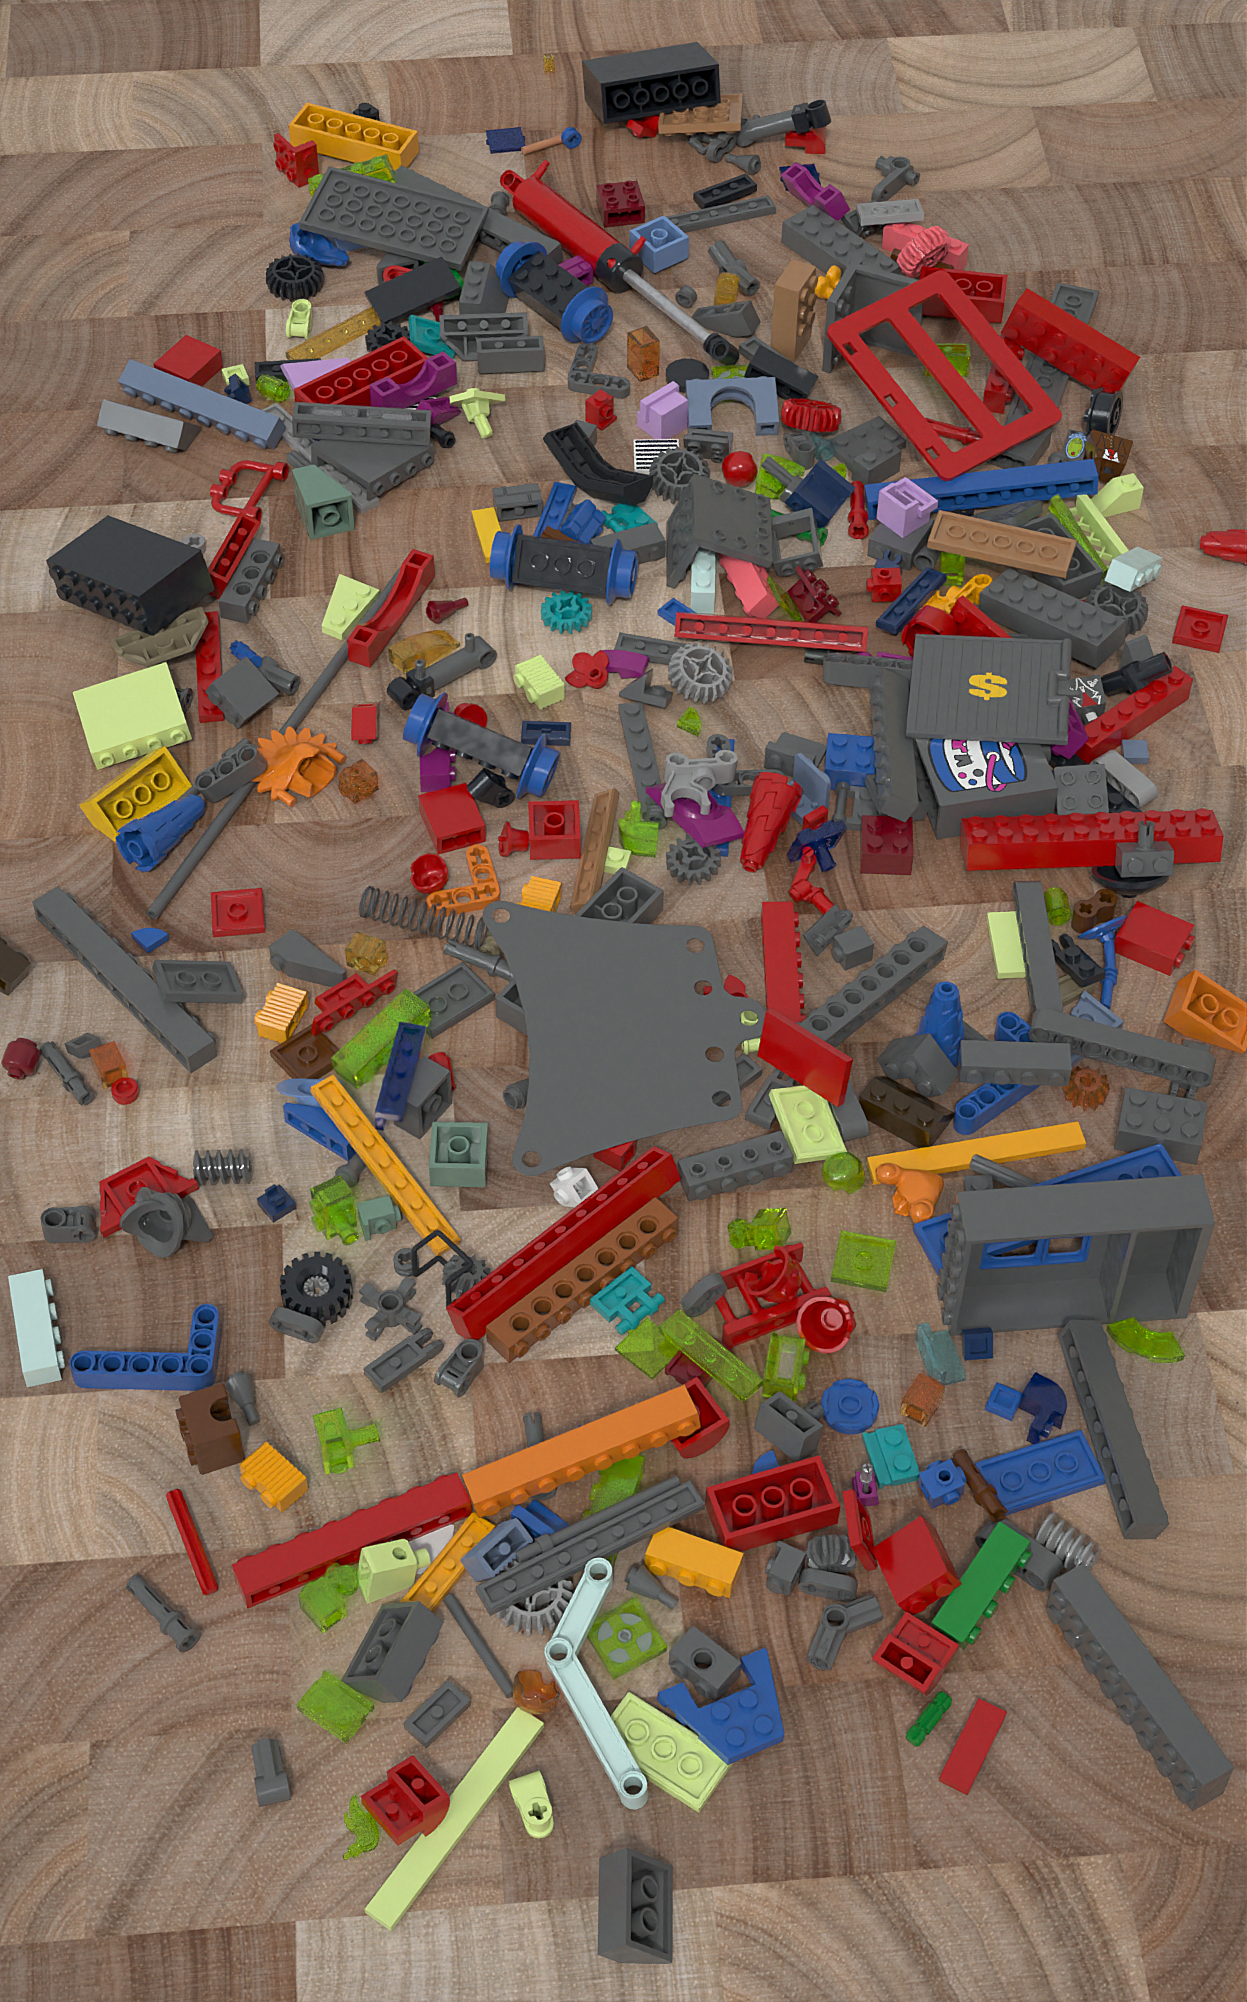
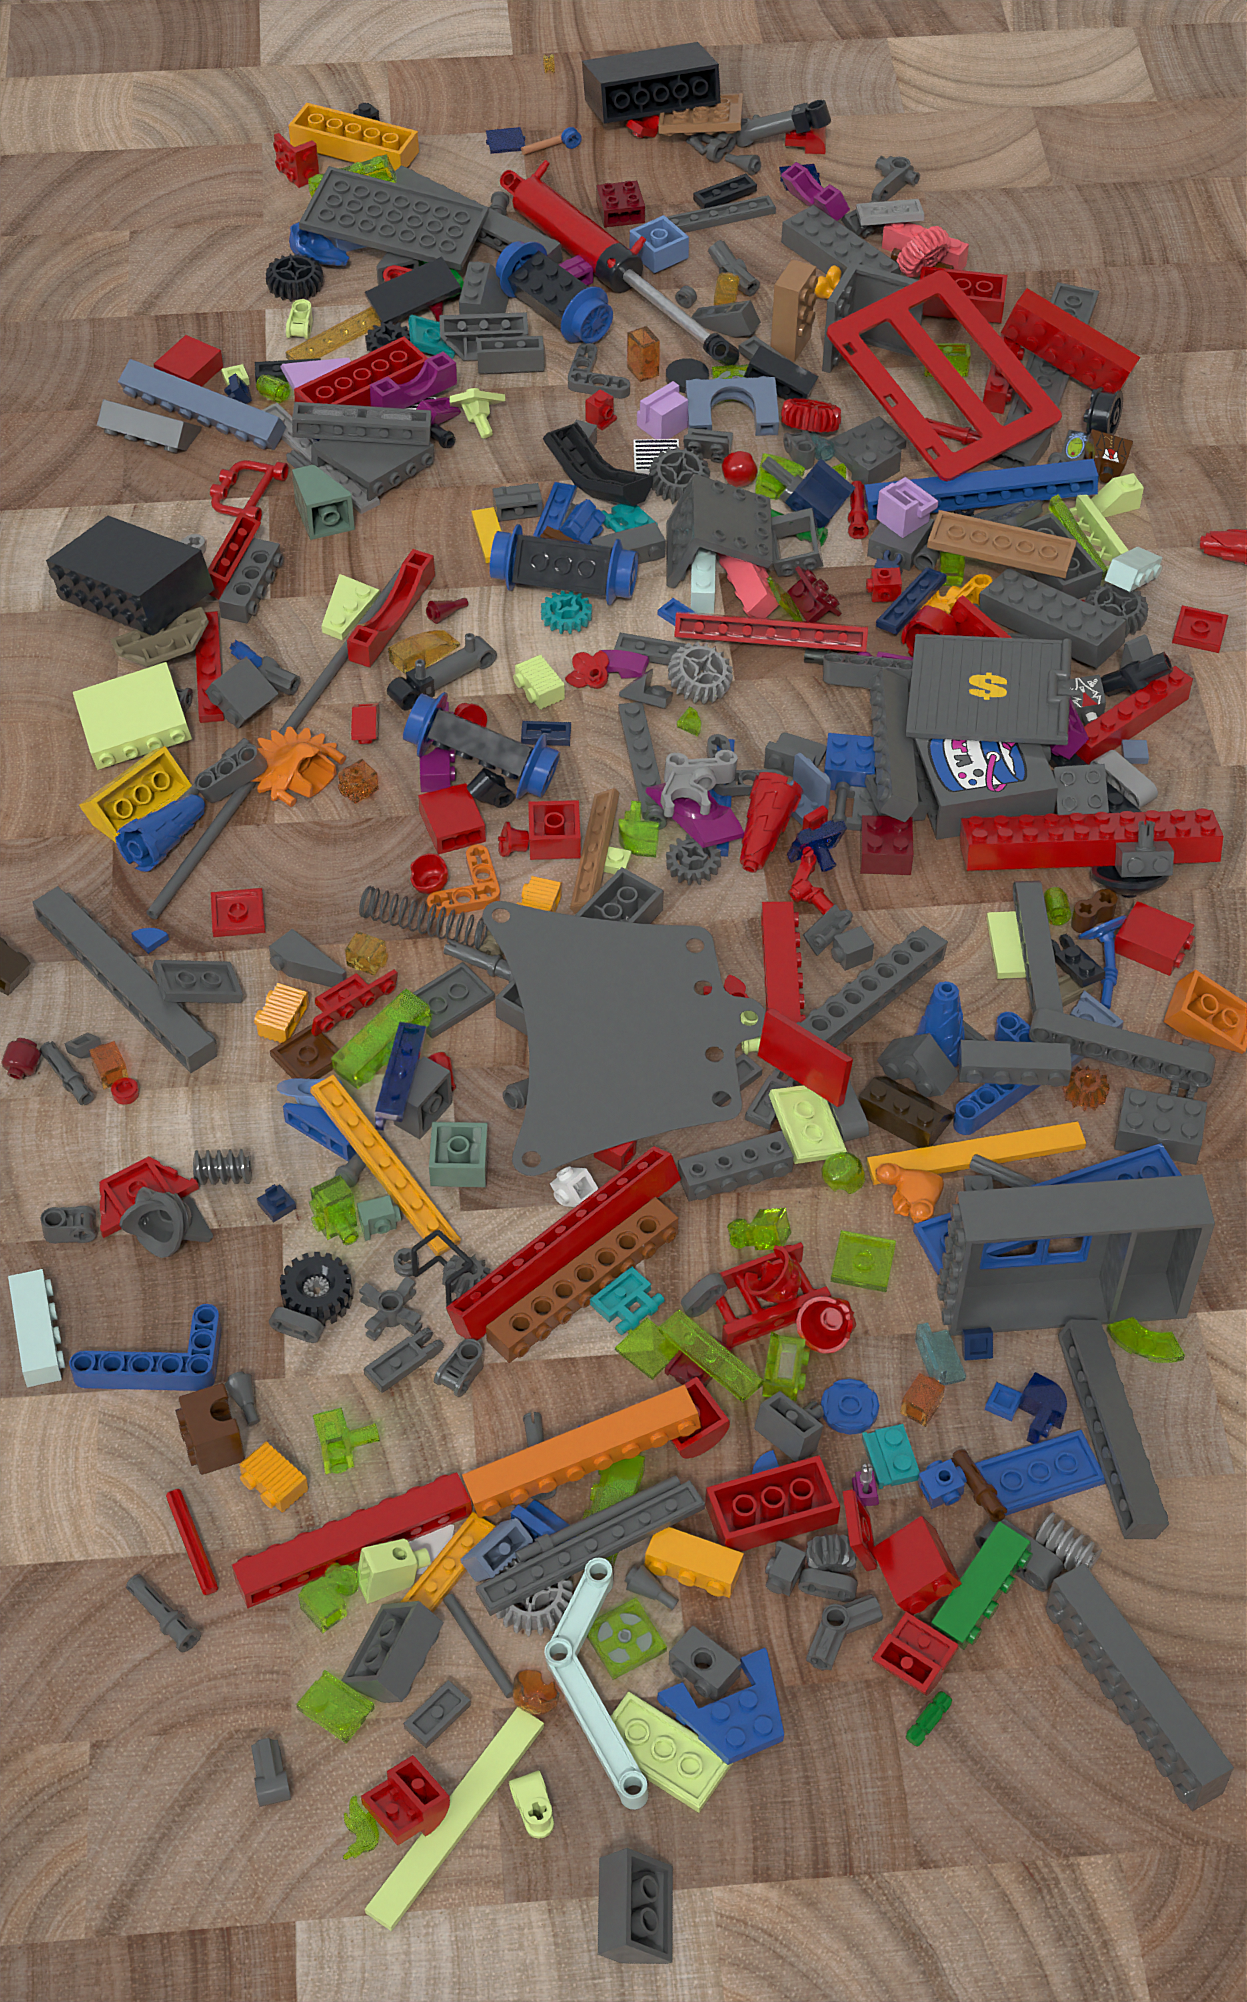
(972, 1746): red tile -> none

